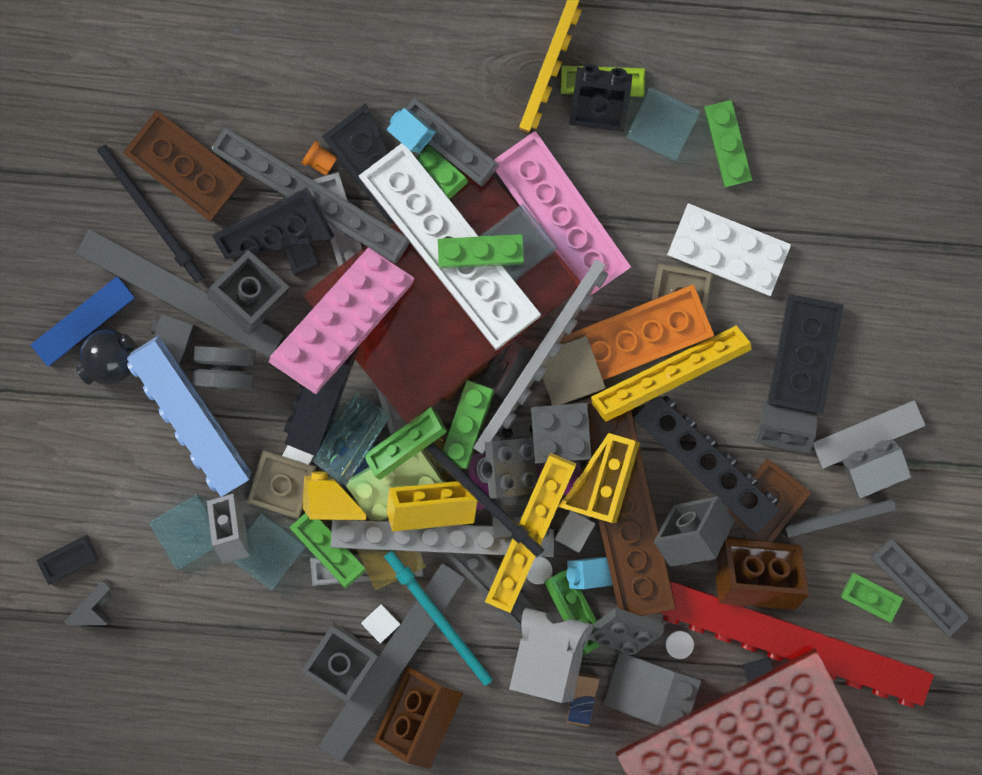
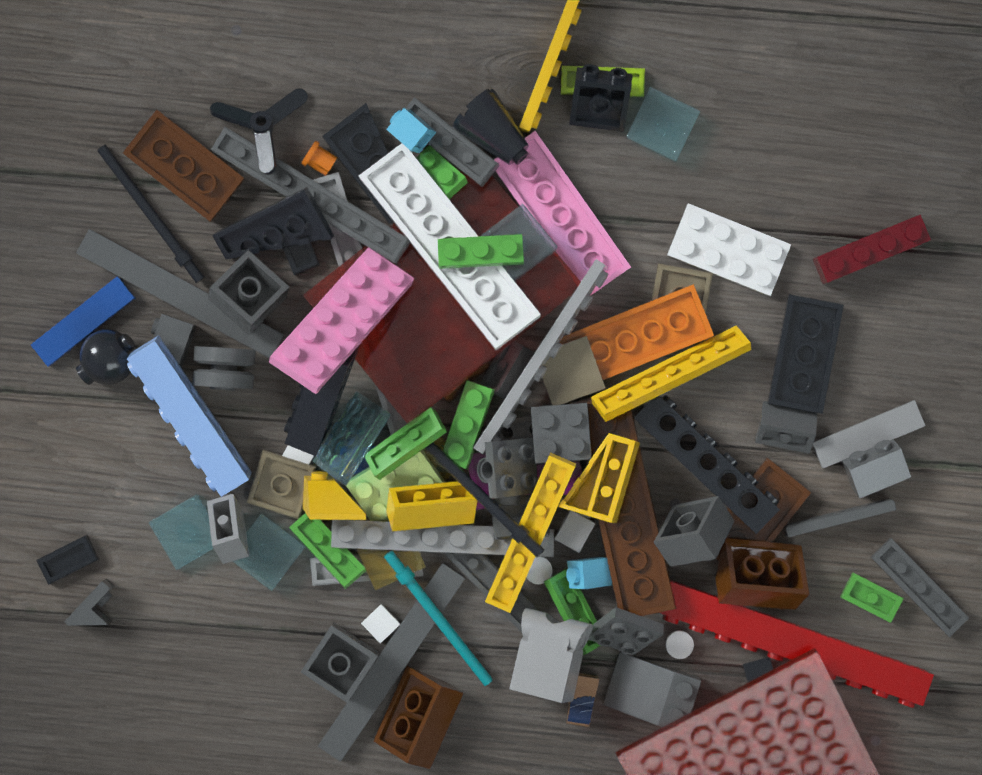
(263, 133): none -> black piece
(492, 128): none -> black cone
(727, 143): bright green plate -> none
(871, 249): none -> dark red brick

